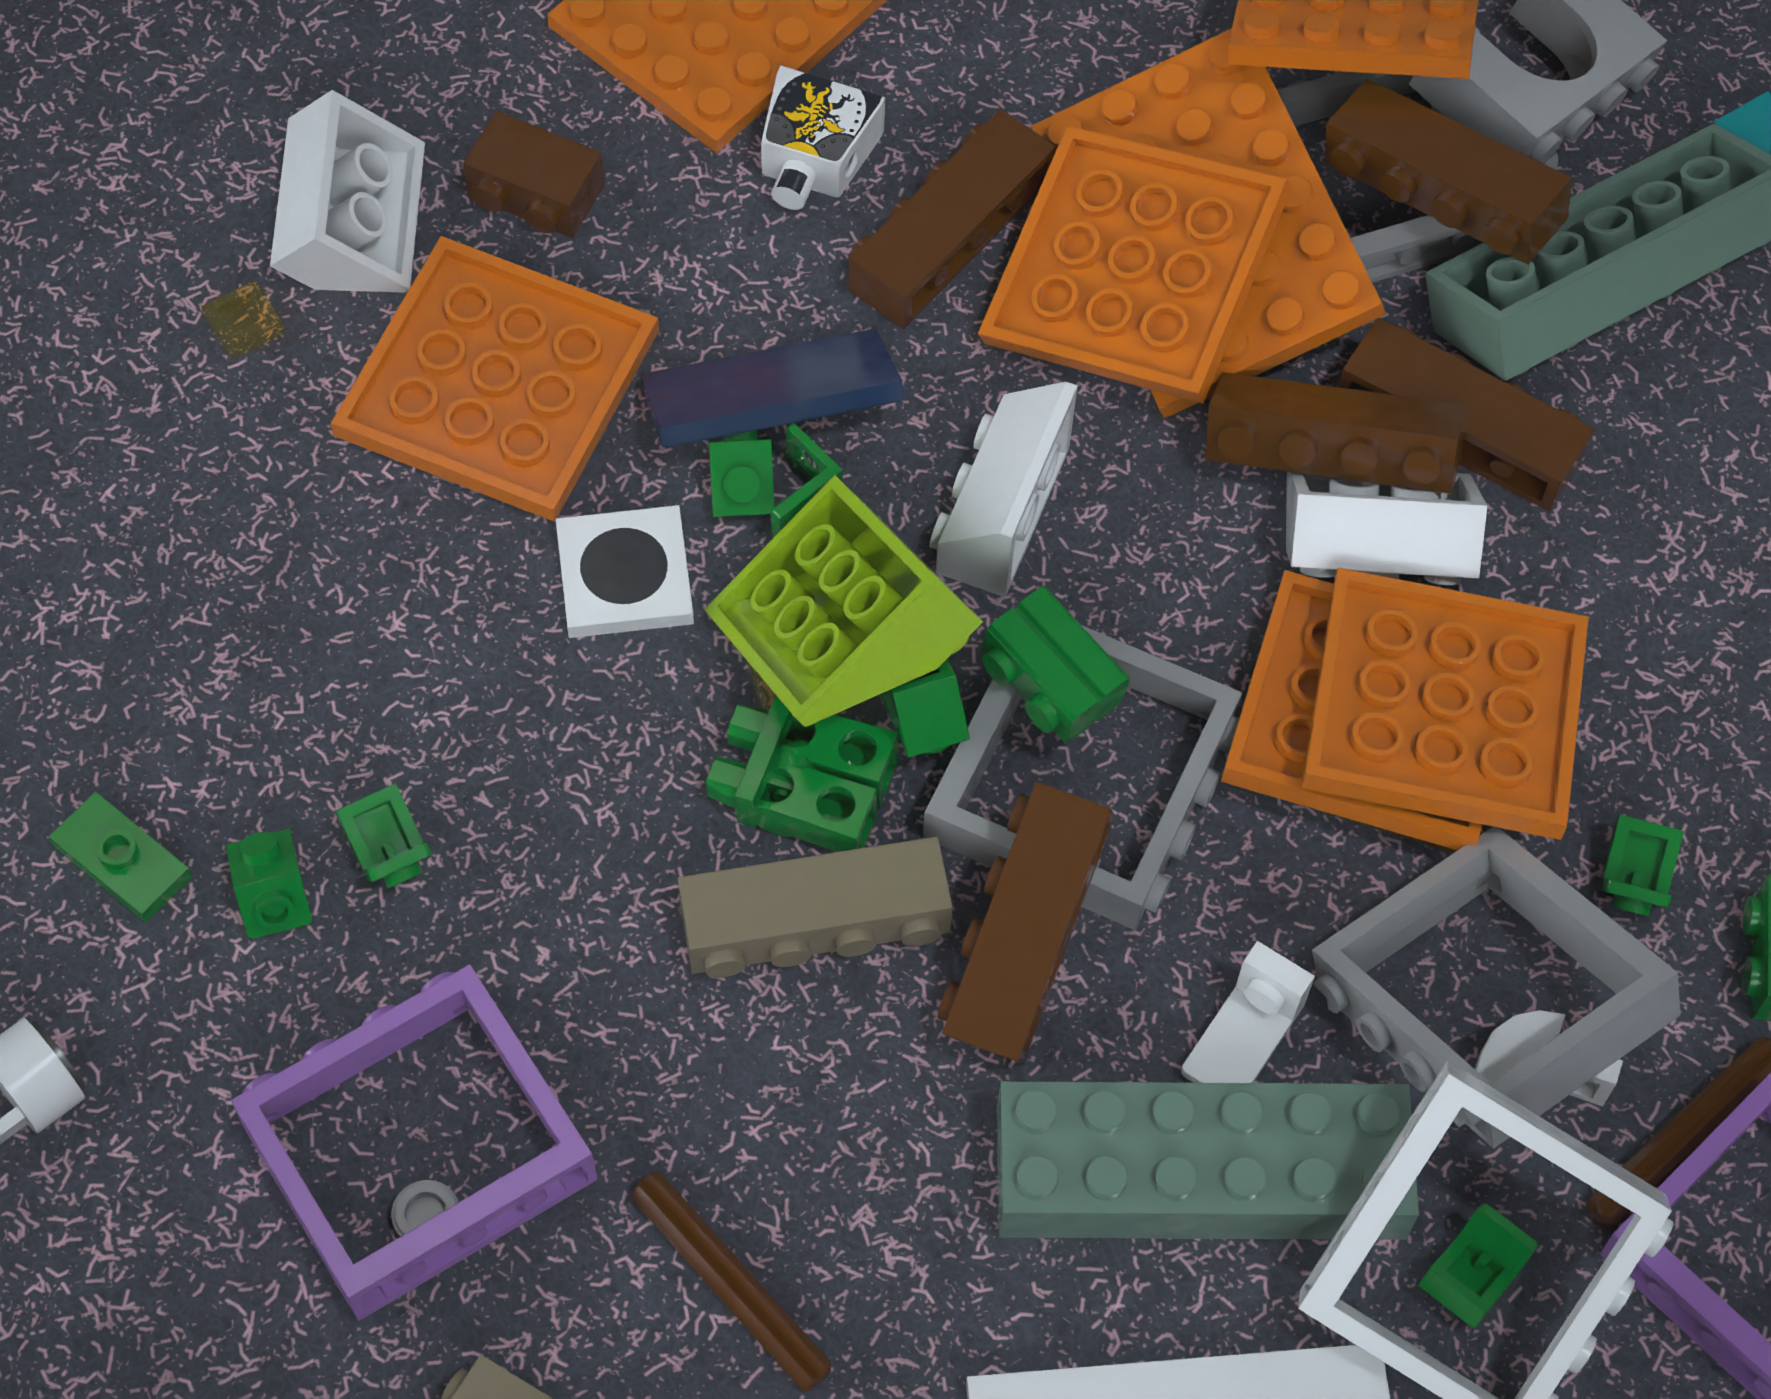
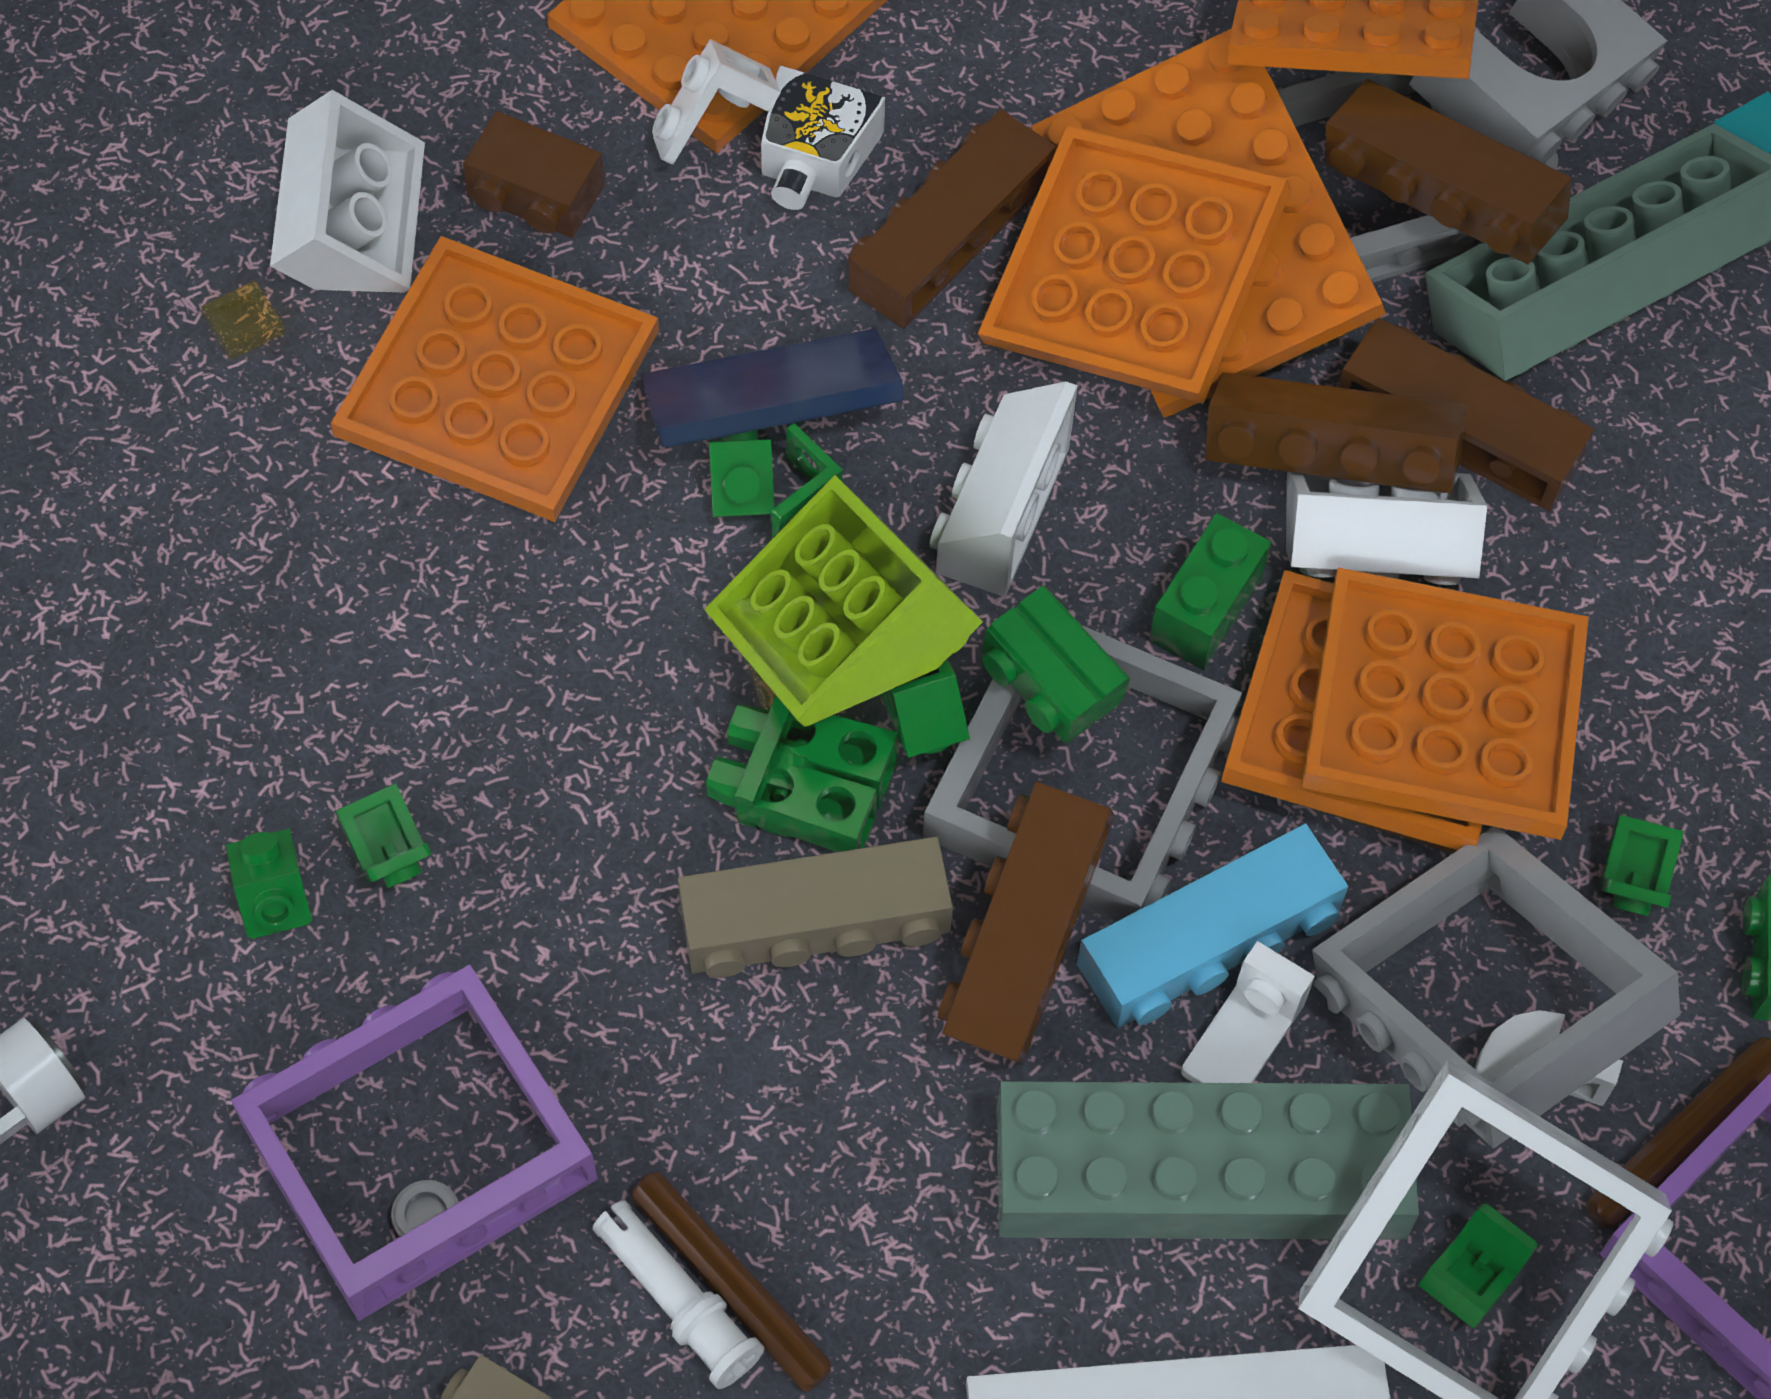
(120, 857): green plate -> none
(624, 571): white tile -> none
(696, 1316): none -> white pin
(719, 69): none -> white bracket
(1209, 591): none -> green brick
(1211, 927): none -> medium azure brick

